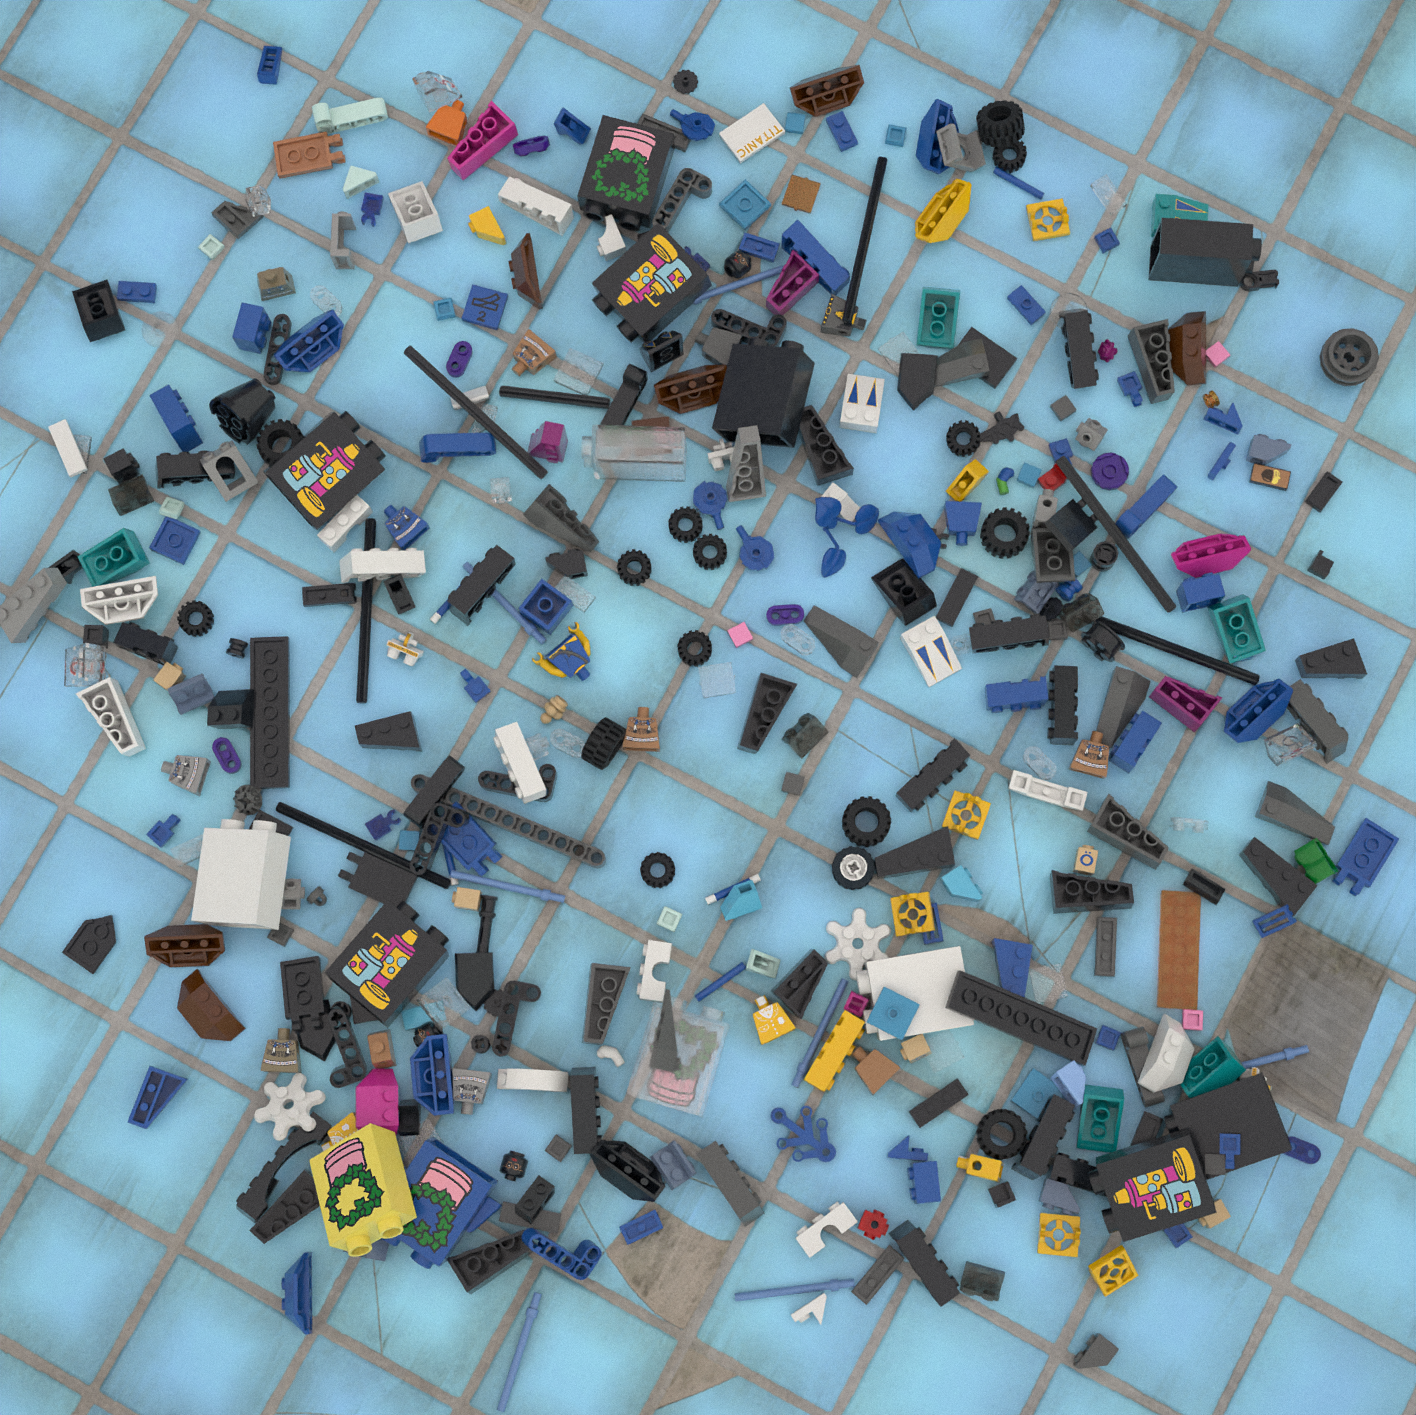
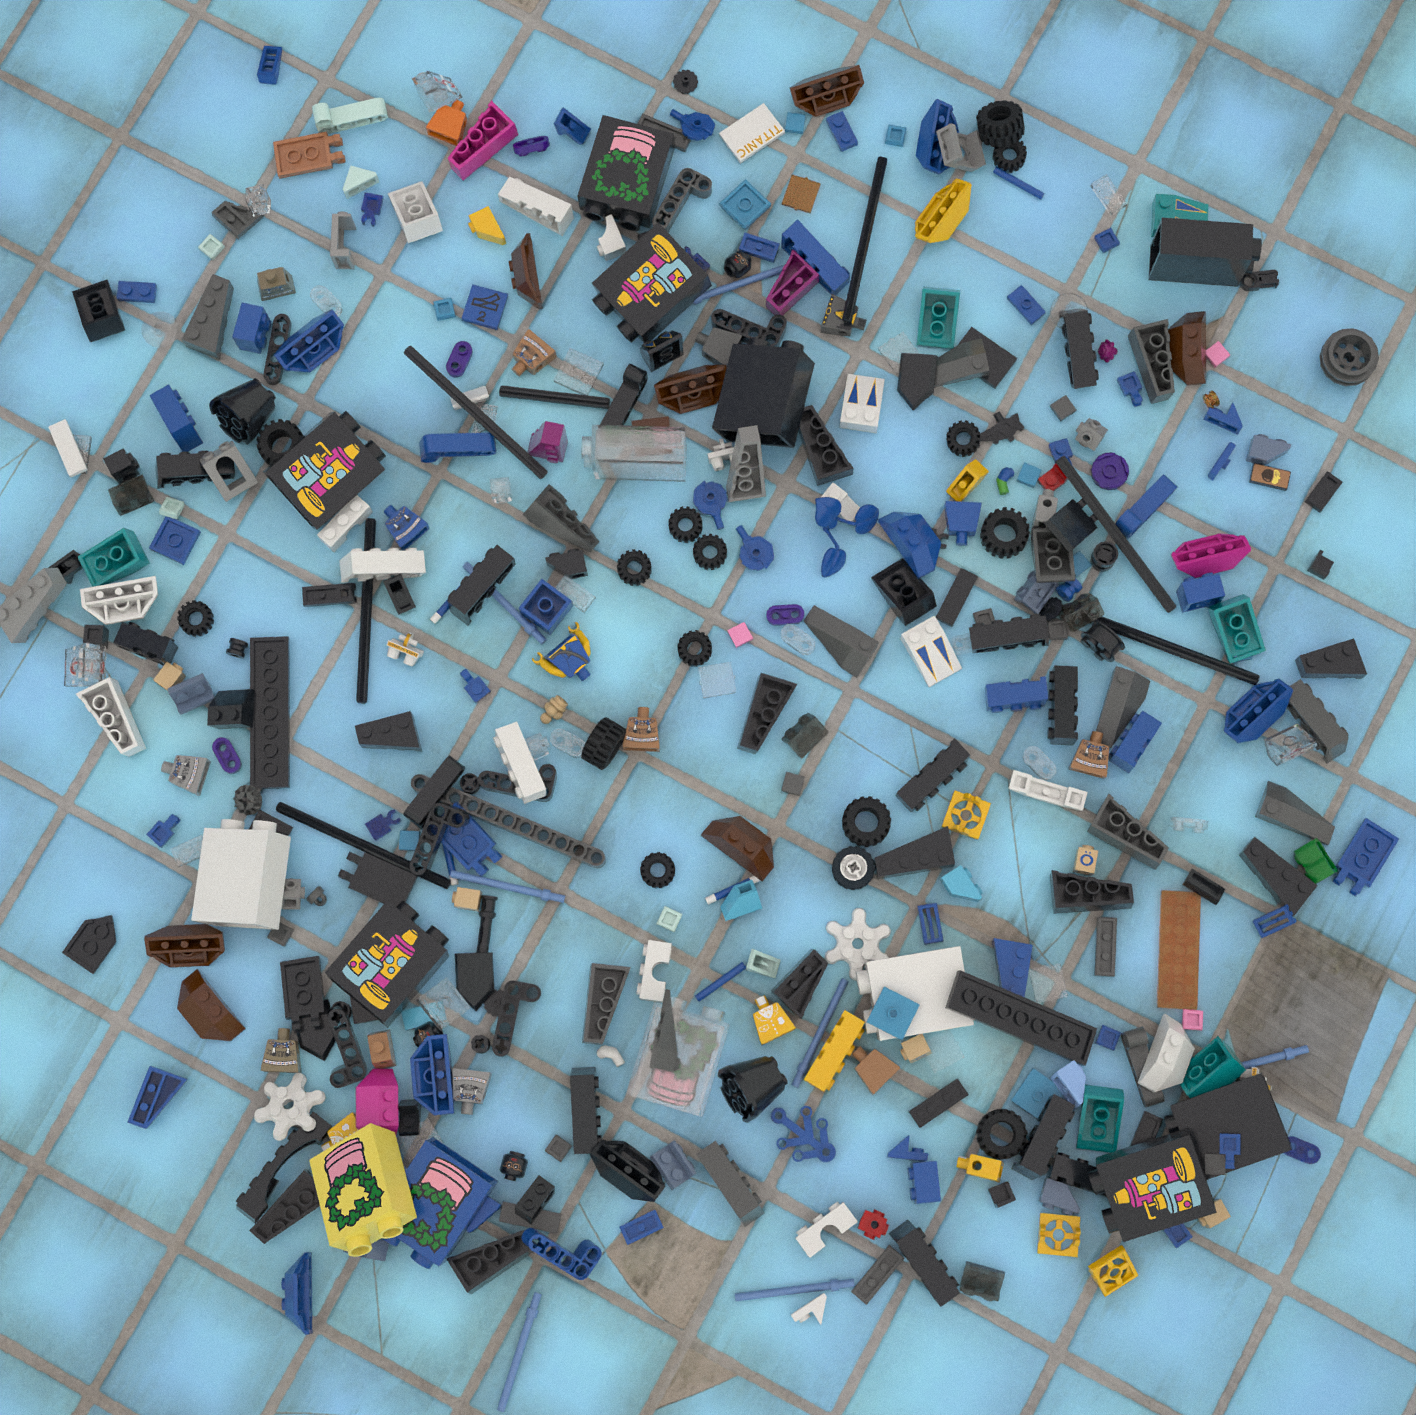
(210, 318): none -> dark grey wedge
(467, 781): none -> black wheel
(532, 1080): white arch -> none
(742, 844): none -> reddish brown wedge
(751, 1085): none -> black cone
(856, 1003): dark pink brick -> none
(896, 903): yellow piece -> none
(1057, 204): yellow piece -> none
(1096, 1354): dark grey slope -> none
(1184, 702): magenta wedge -> none

